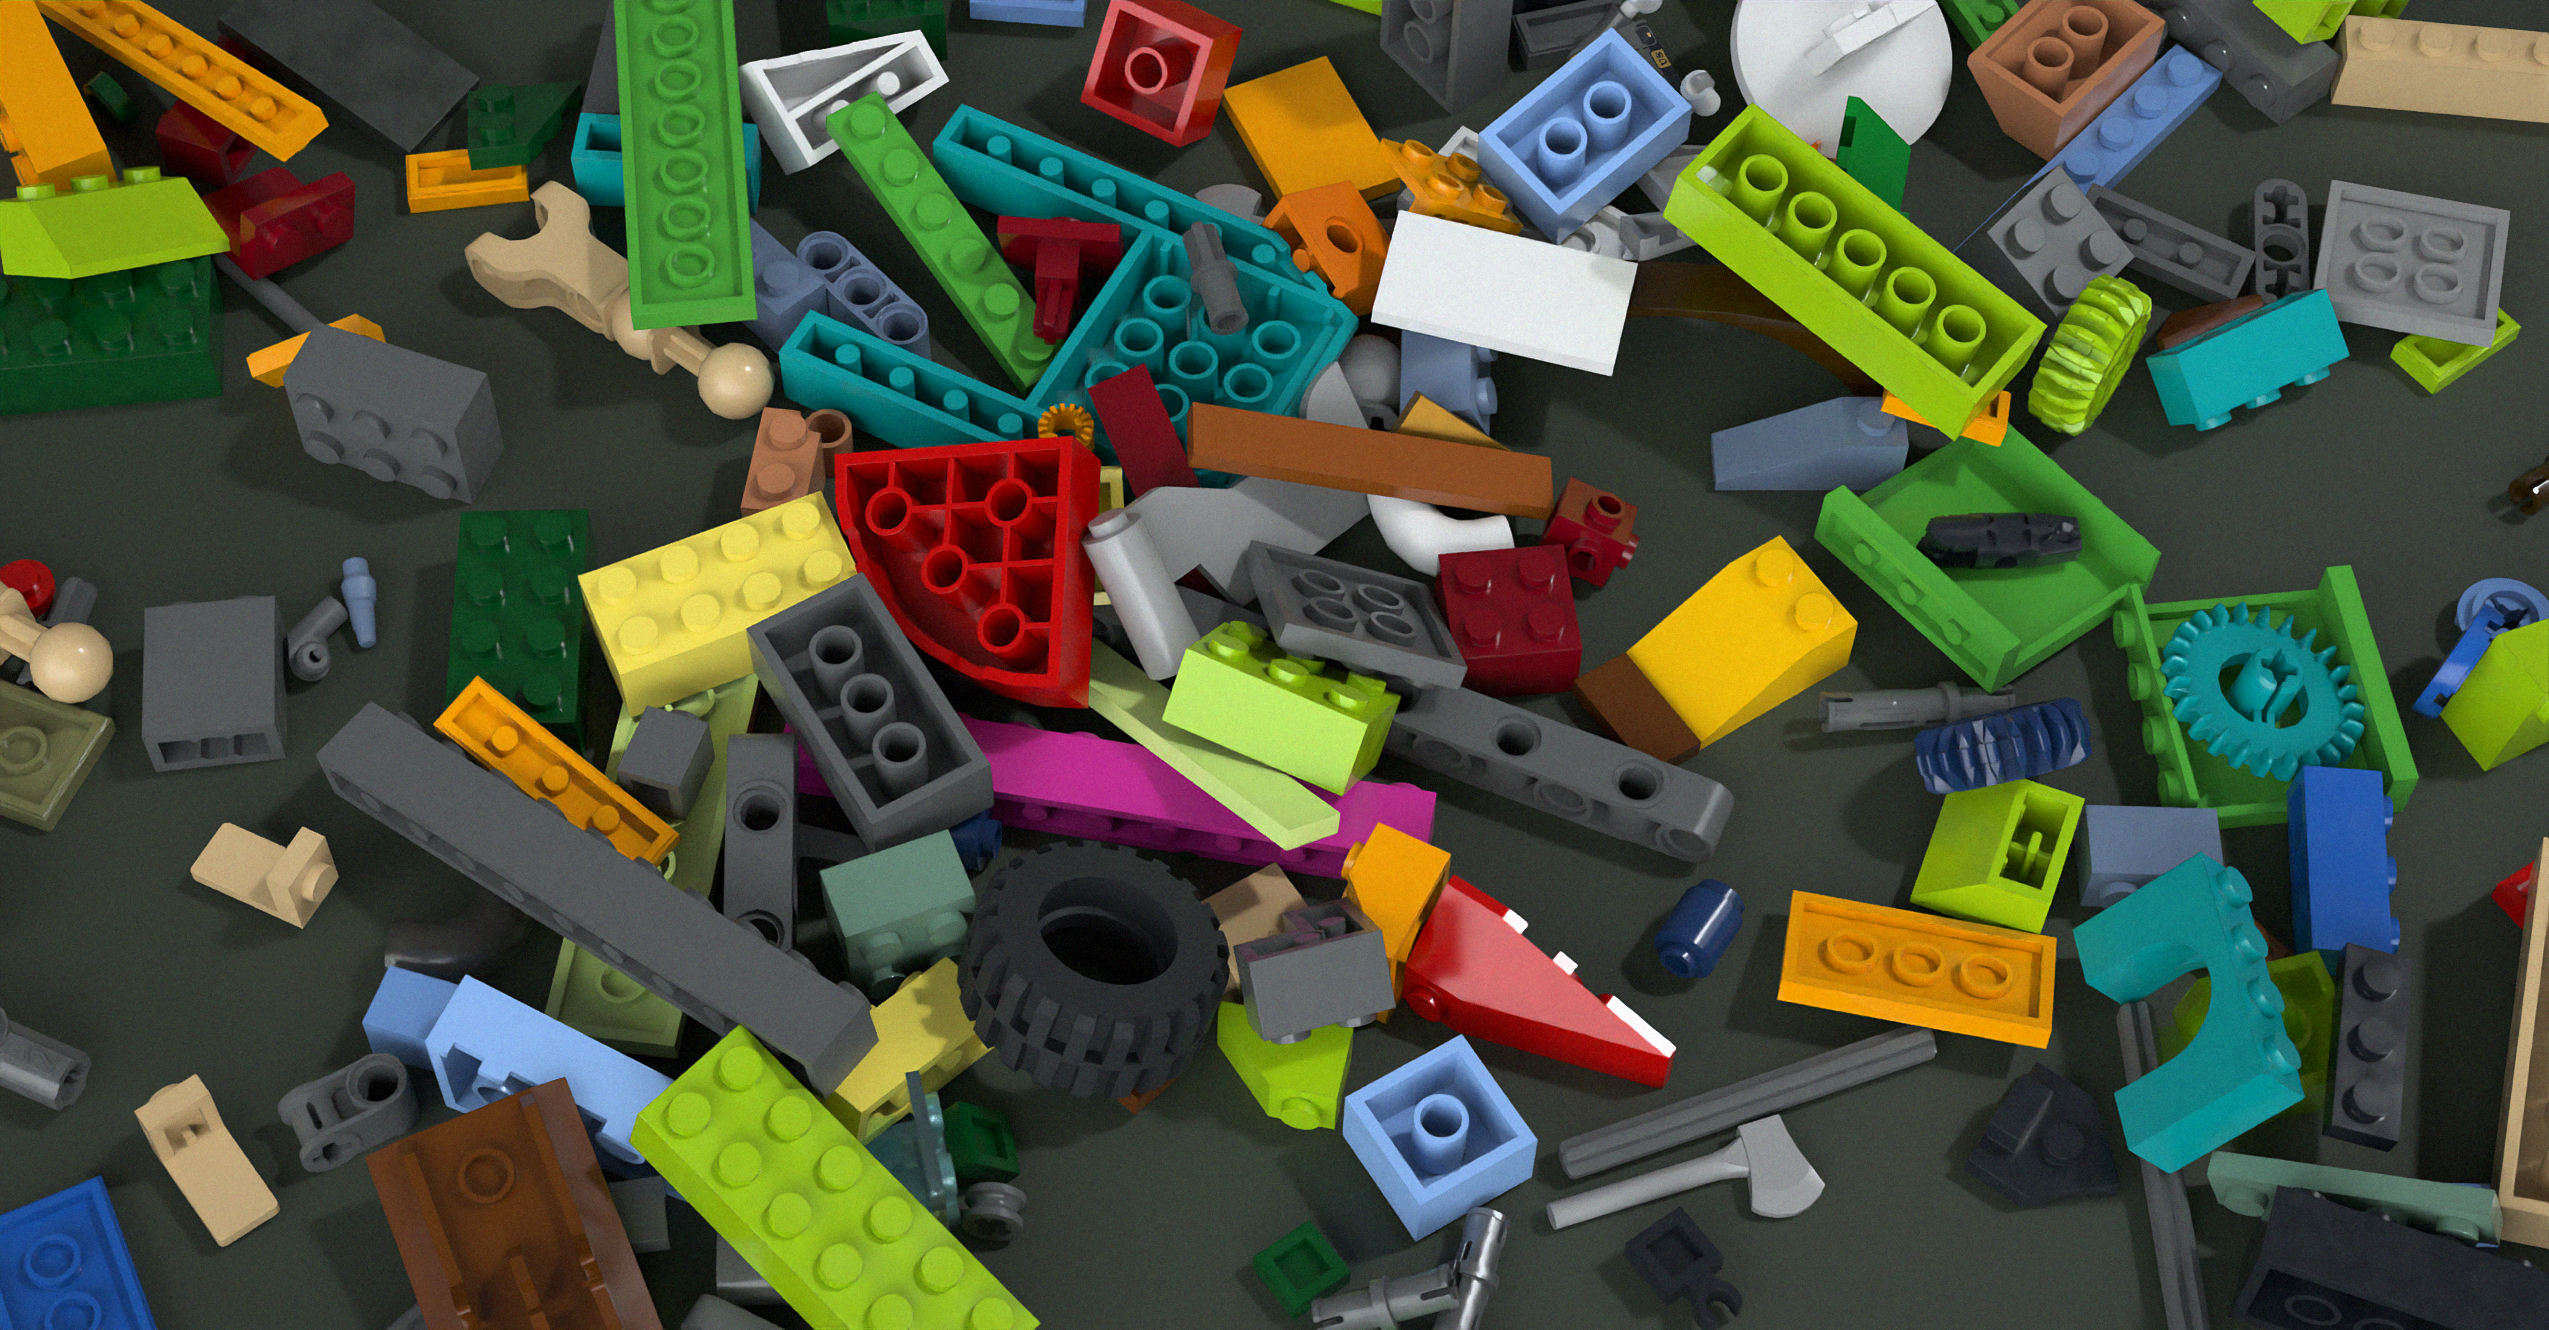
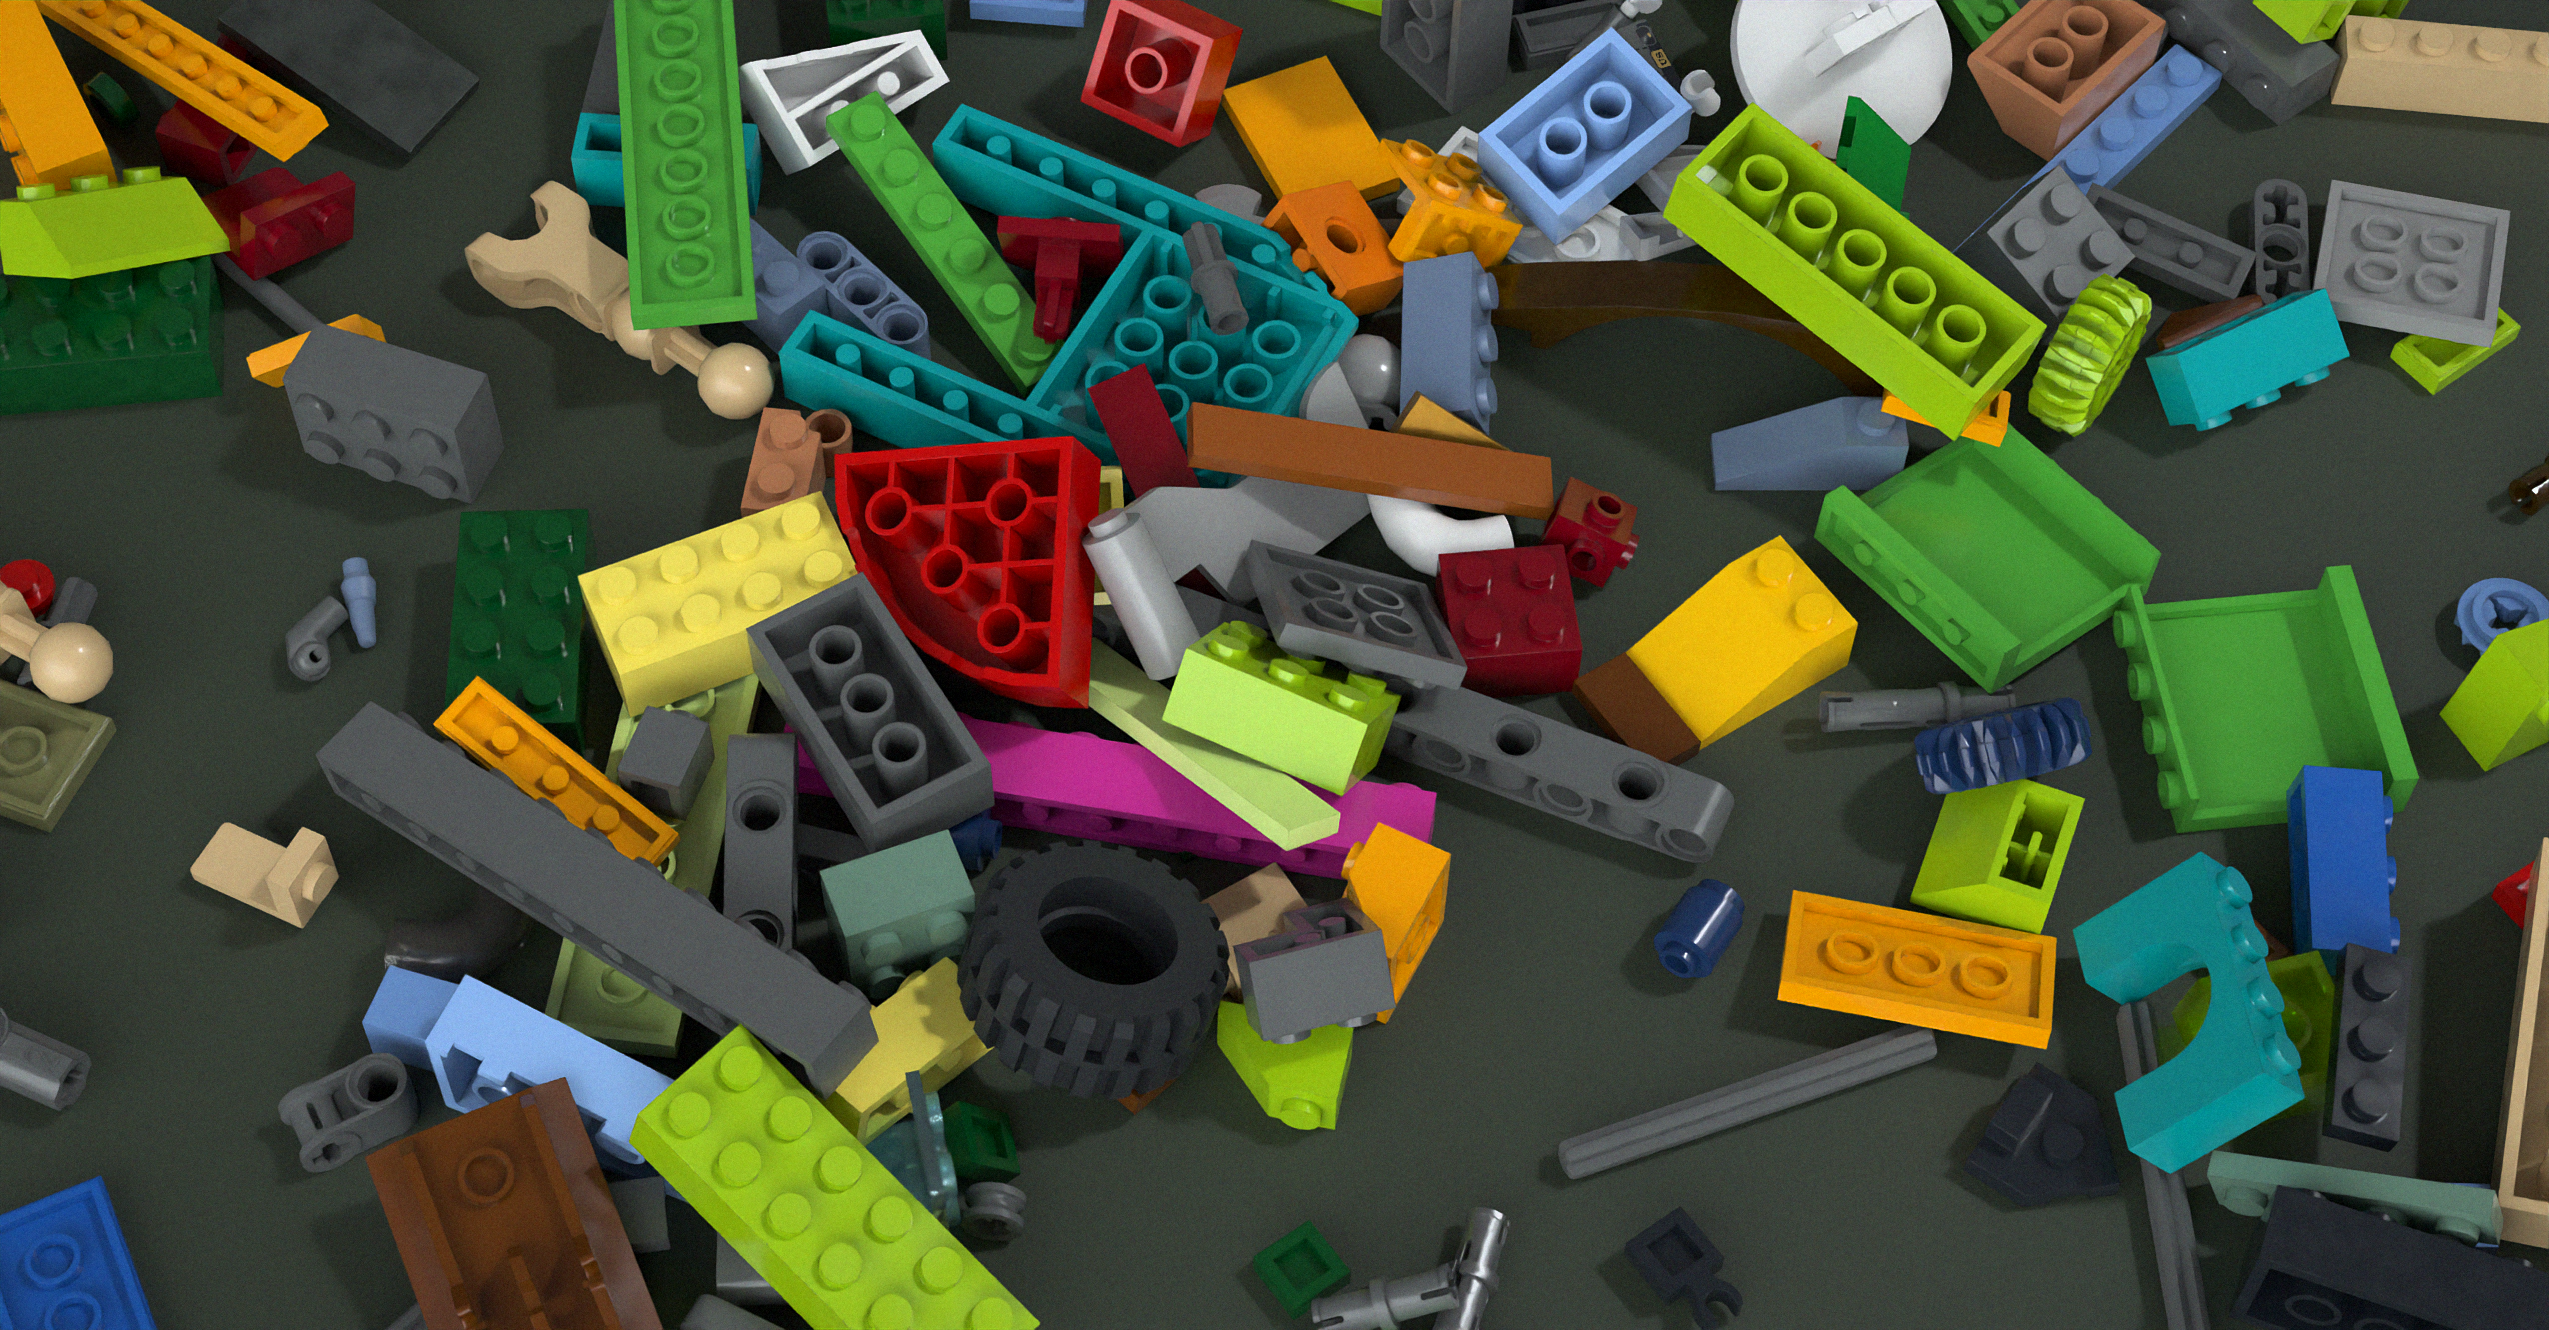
(206, 1160): tan bracket -> none
(214, 683): dark grey brick -> none
(446, 182): light orange tile -> none
(514, 122): dark green wing -> none
(1068, 418): light orange bush -> none
(1439, 1137): light blue brick -> none
(1499, 987): wedge -> none
(1504, 292): white tile -> none
(1763, 1151): light grey piece -> none
(2001, 540): black hinge -> none
(2133, 845): sand blue brick -> none
(2272, 675): teal gear -> none
(2458, 661): blue tile -> none

